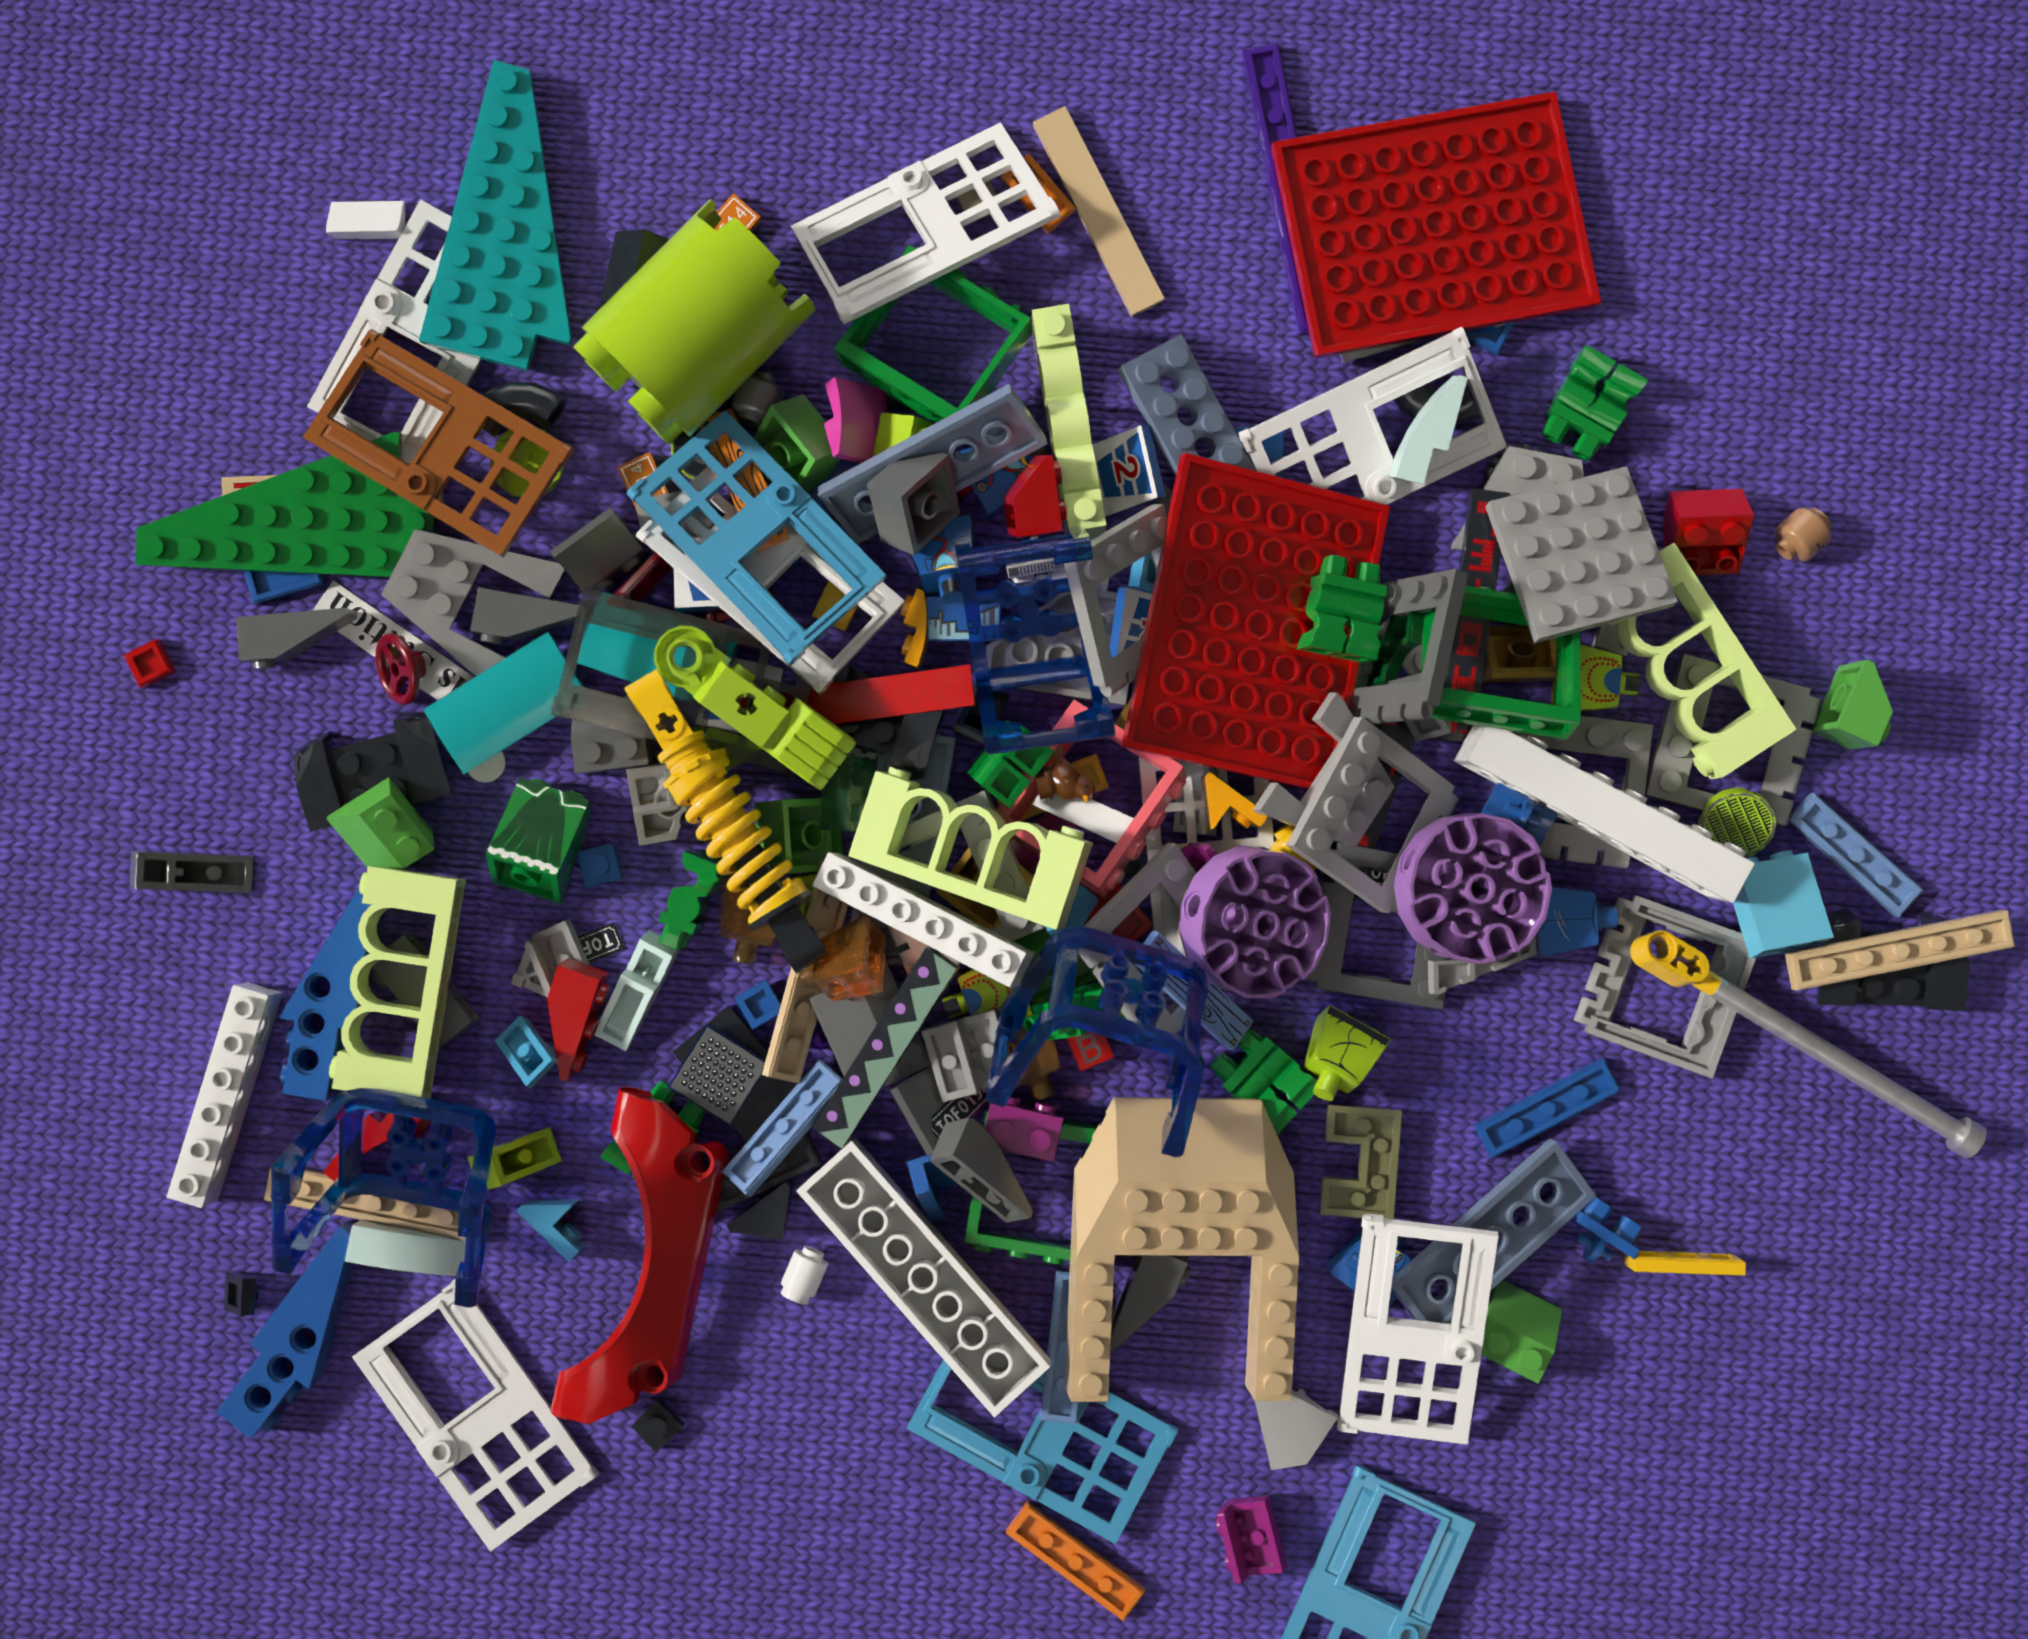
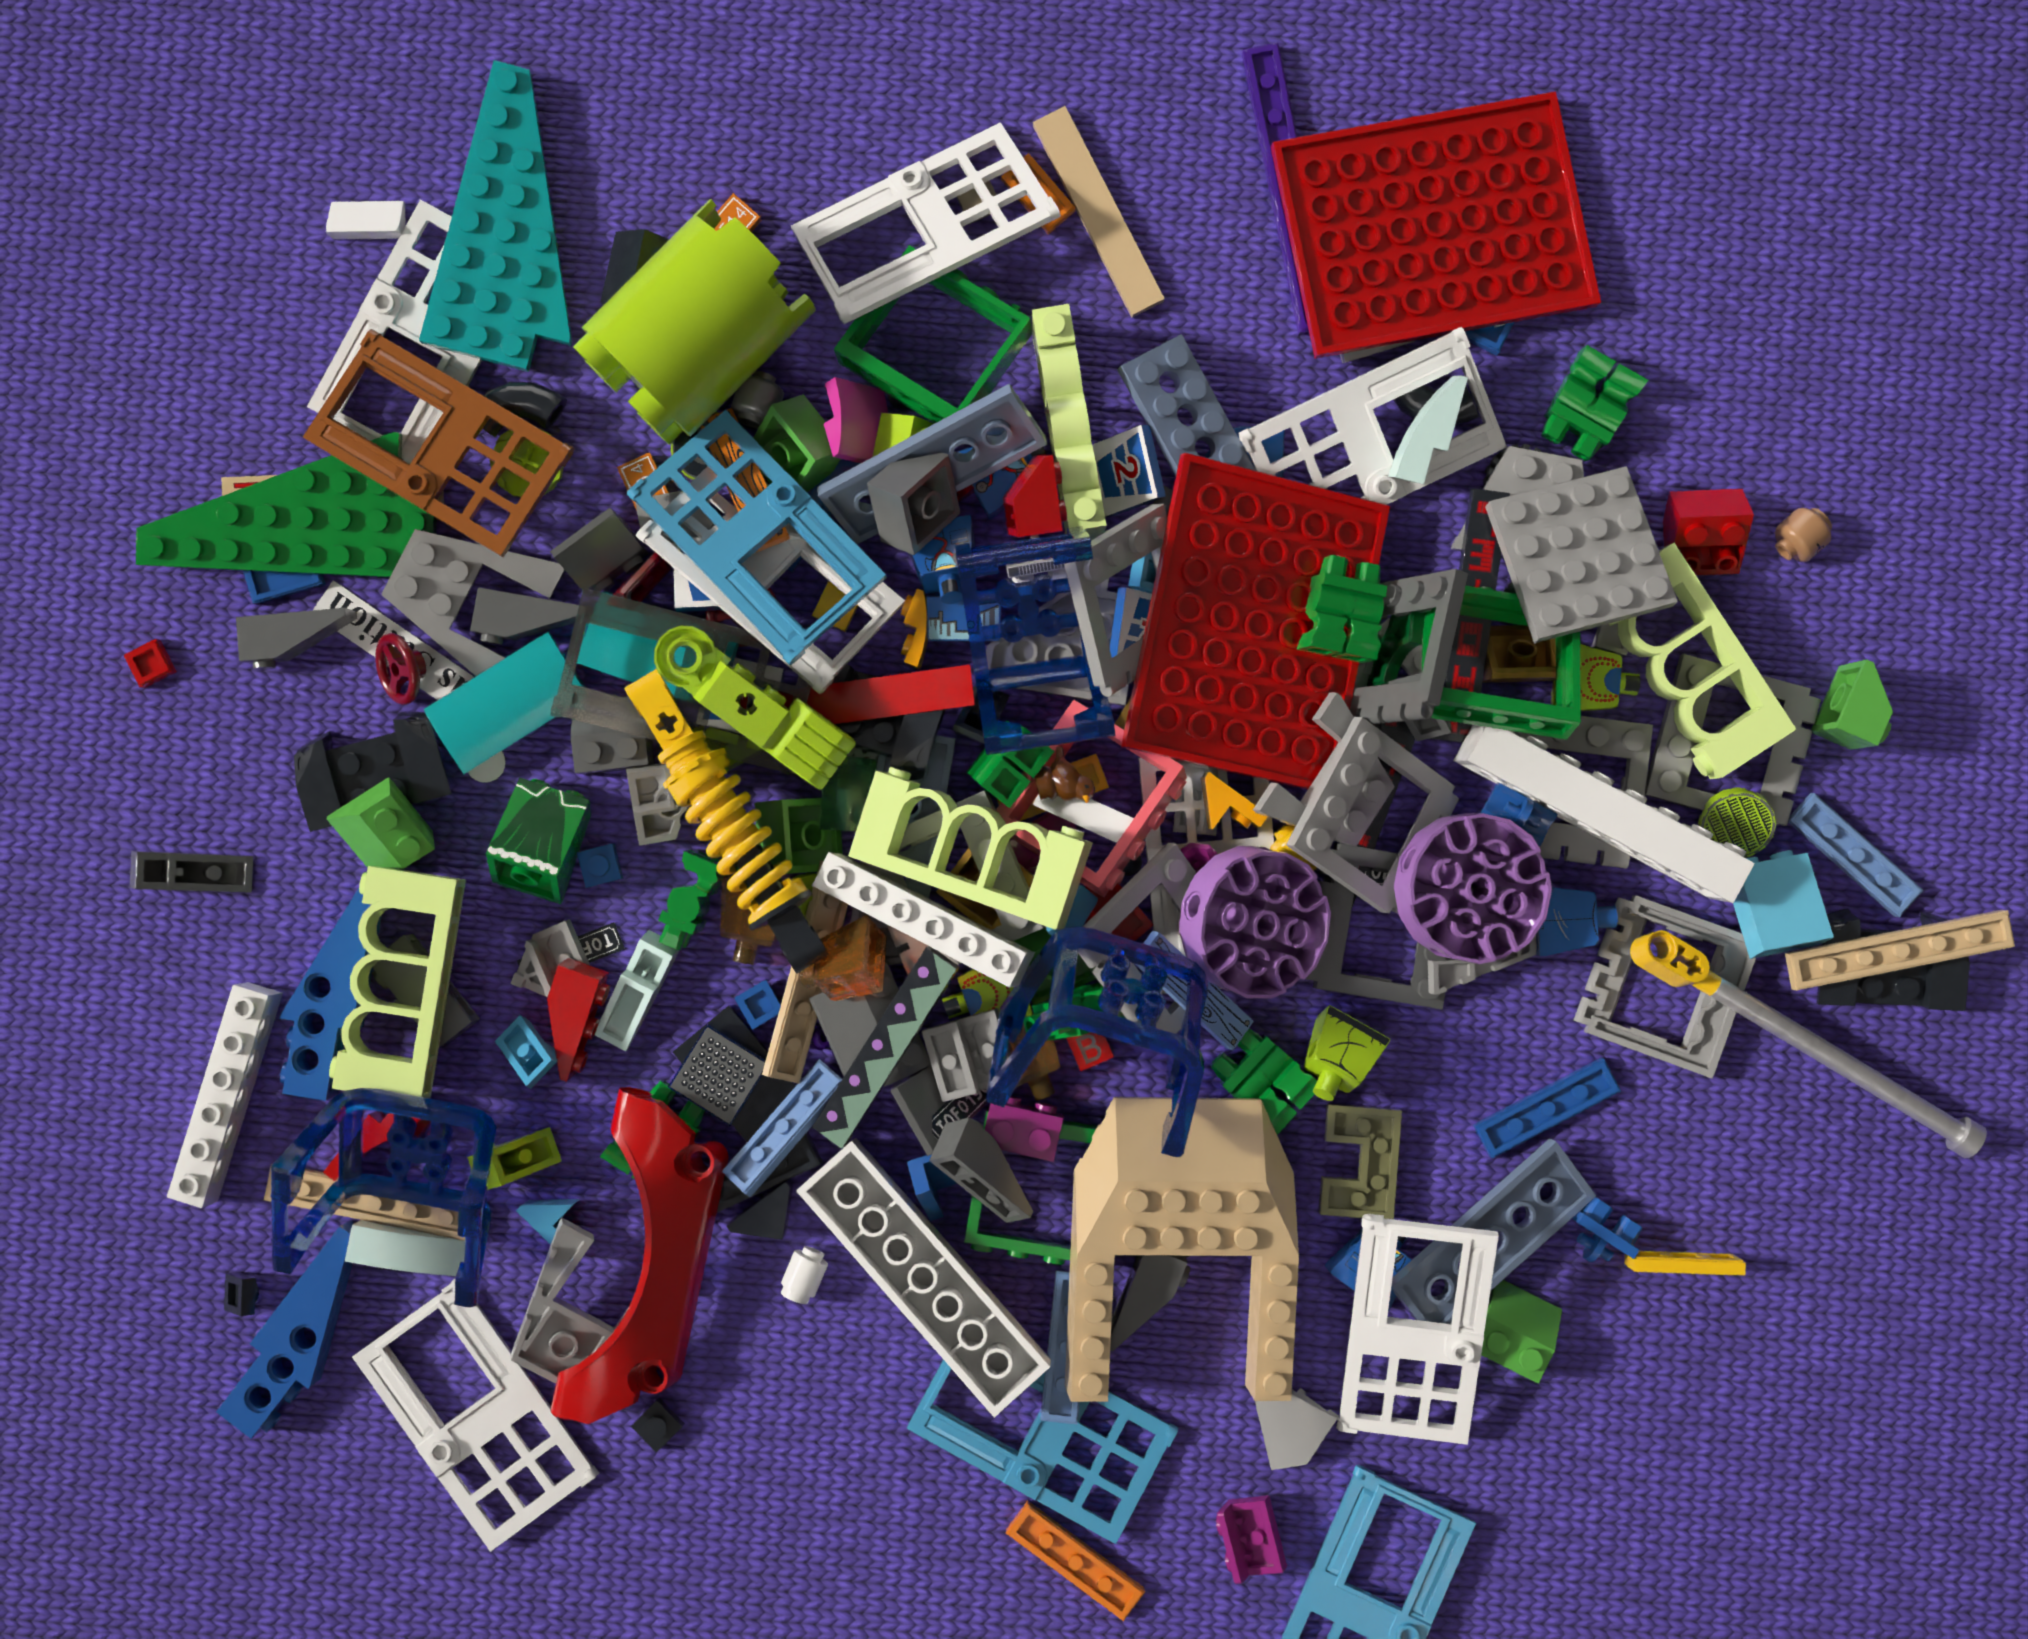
(552, 1330): none -> light grey wing

